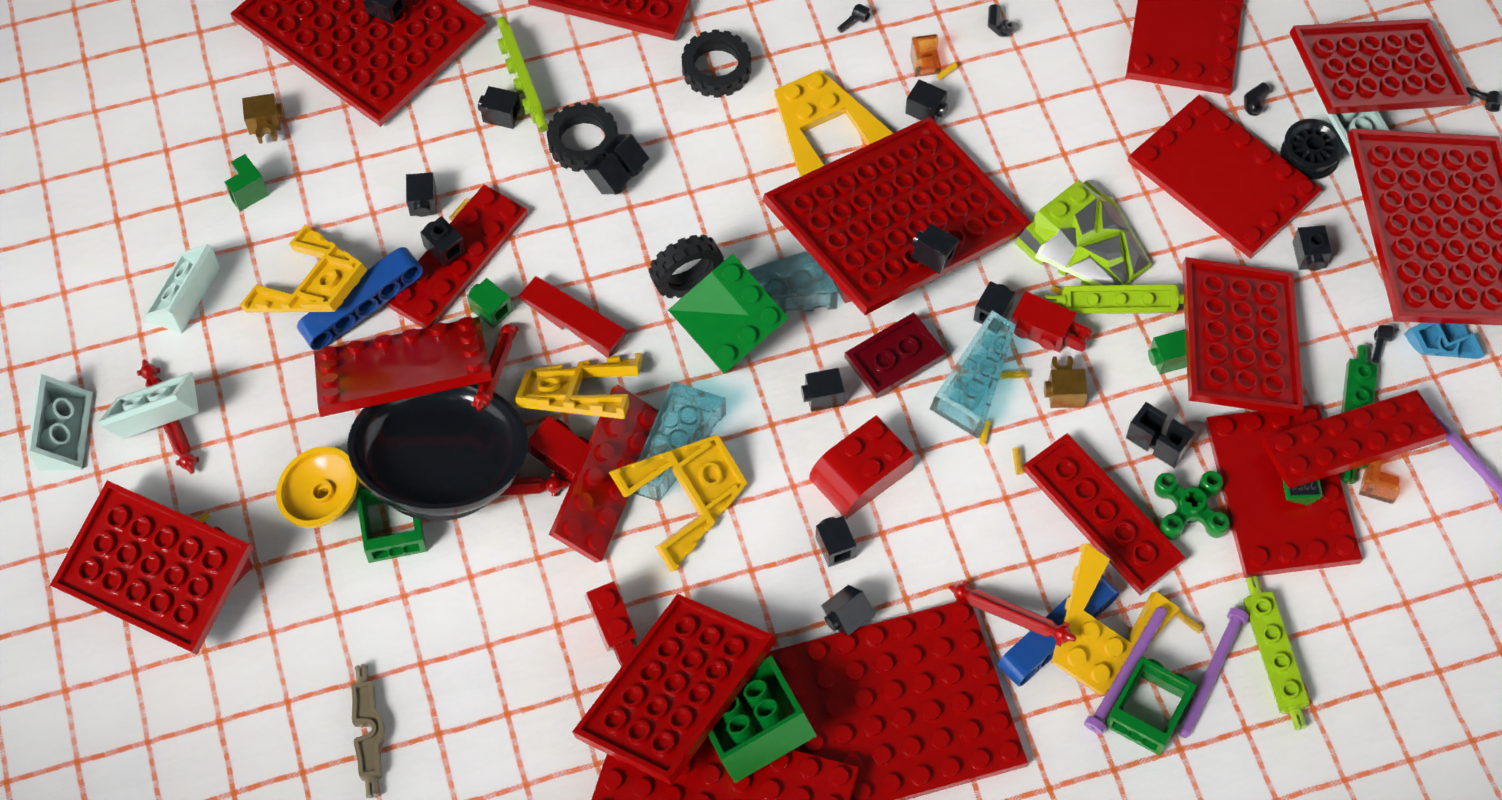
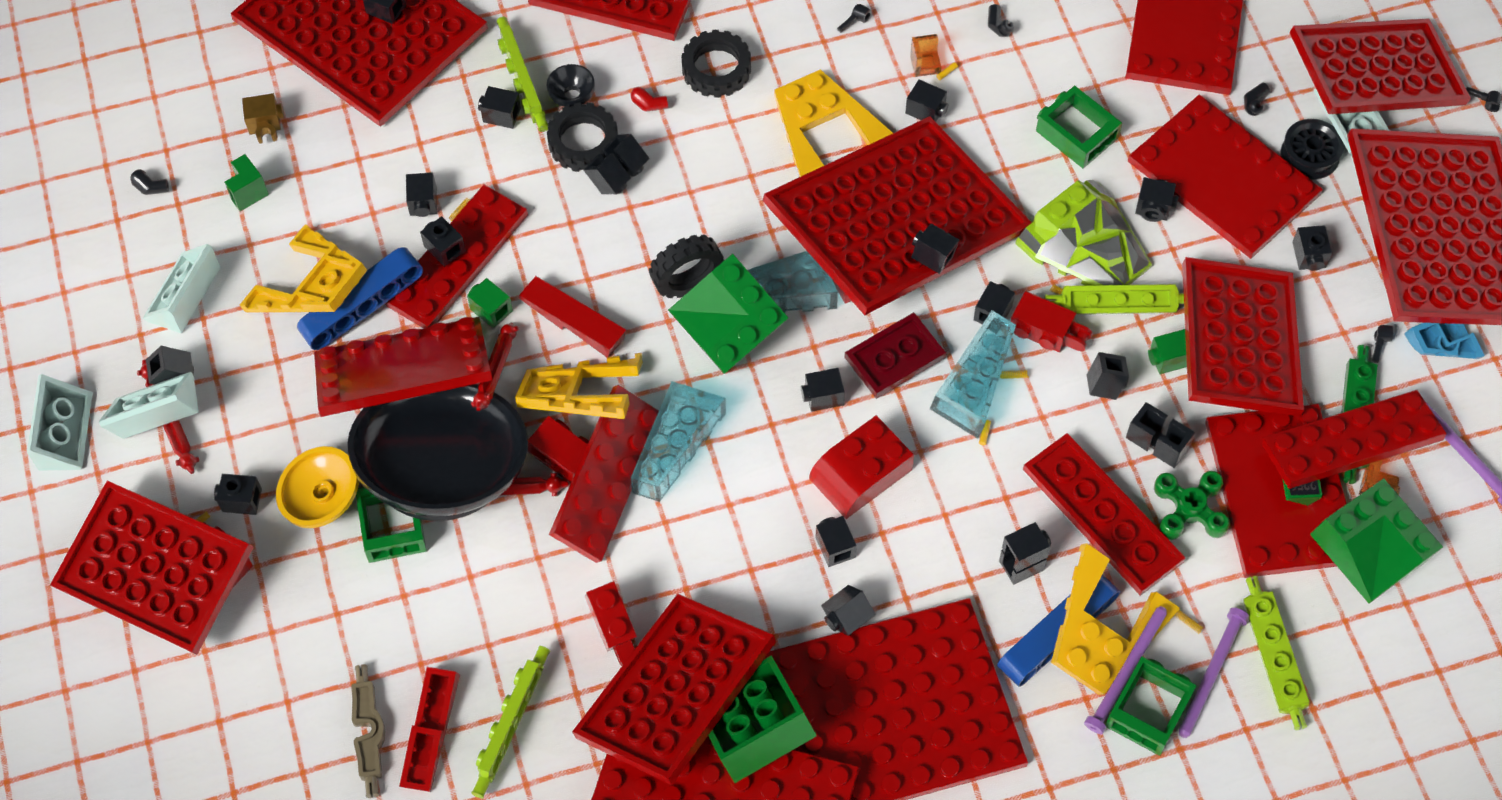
(147, 185): none -> black arm
(167, 364): none -> black brick
(238, 494): none -> black brick
(429, 729): none -> red slope
(504, 730): none -> lime plate
(570, 78): none -> black piece
(646, 101): none -> red arm
(707, 478): yellow wing -> none
(1013, 613): red wheel -> none
(1018, 460): yellow leg -> none
(1025, 552): none -> black piece
(1066, 385): pearl gold brick -> none
(1078, 152): none -> green window
(1107, 376): none -> black brick
(1156, 199): none -> black brick
(1376, 540): none -> green slope

